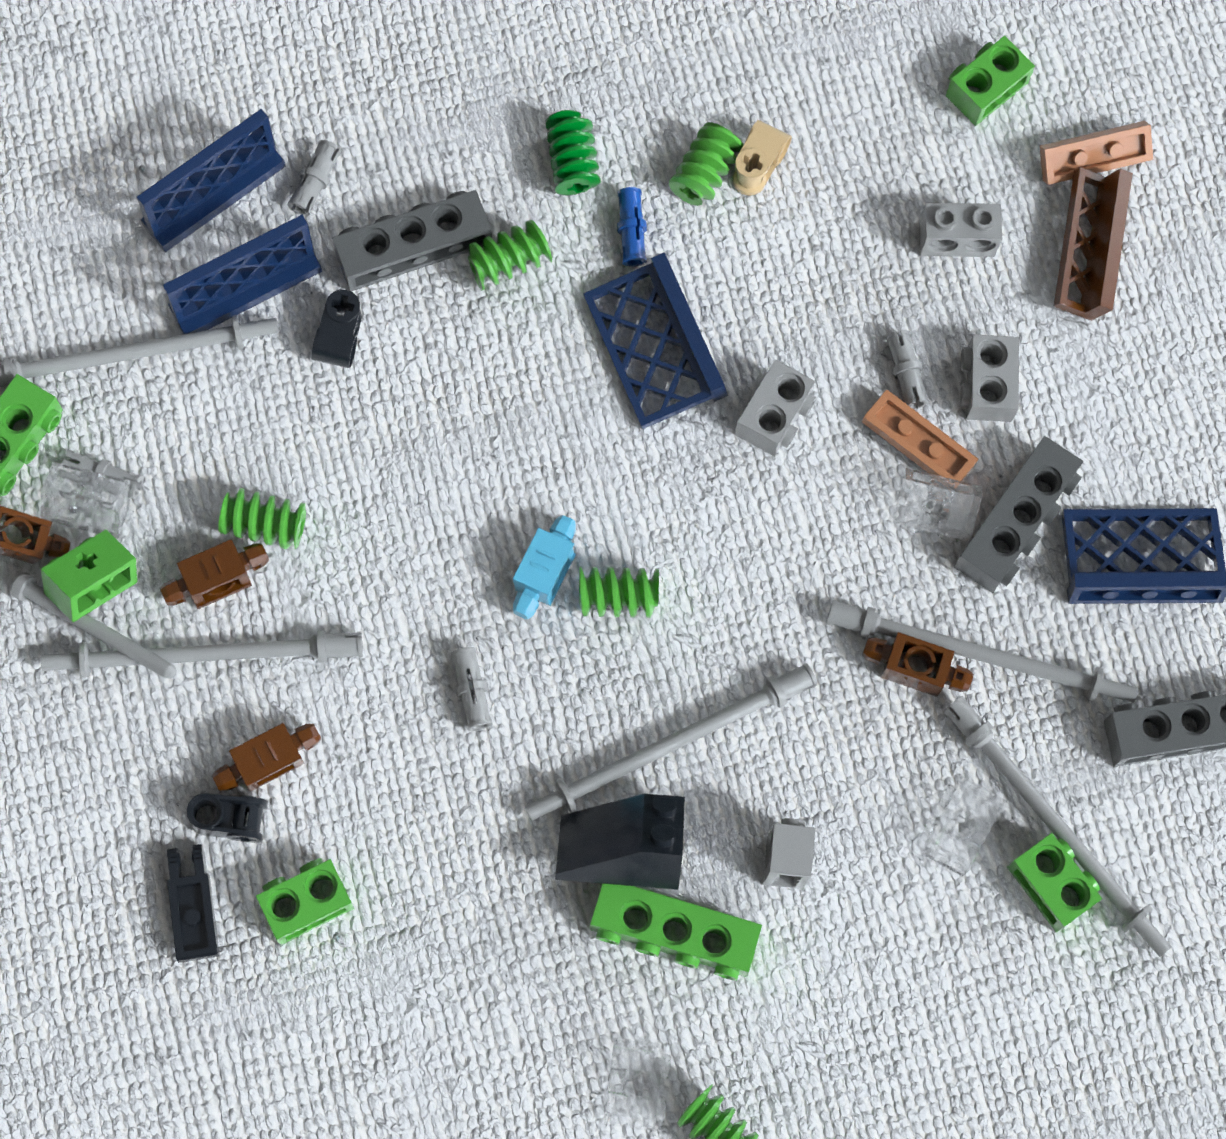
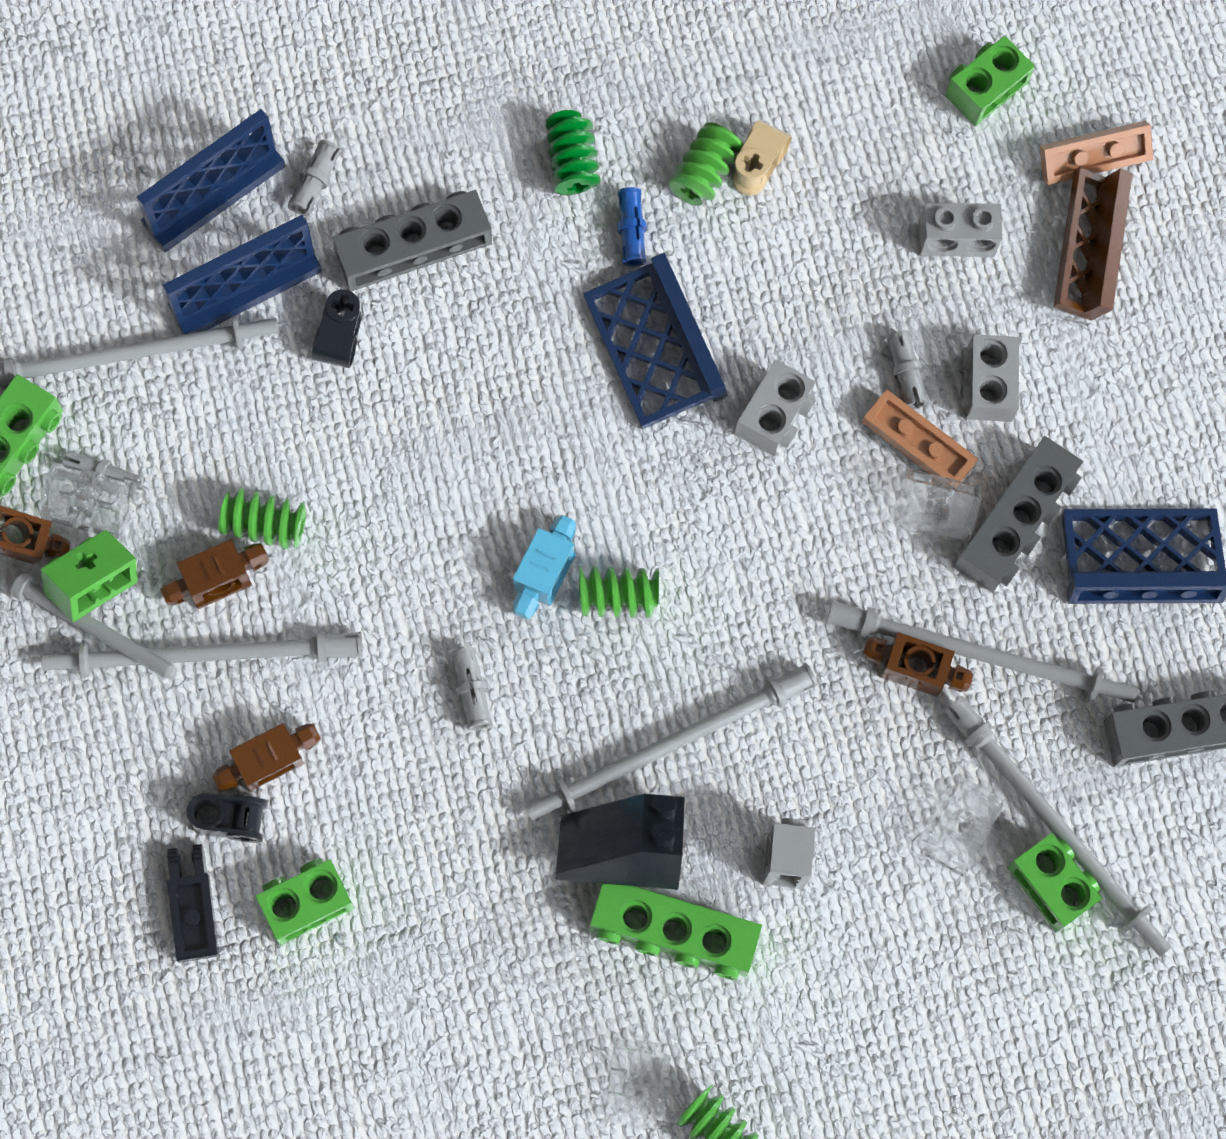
(508, 253): bright green piece -> none

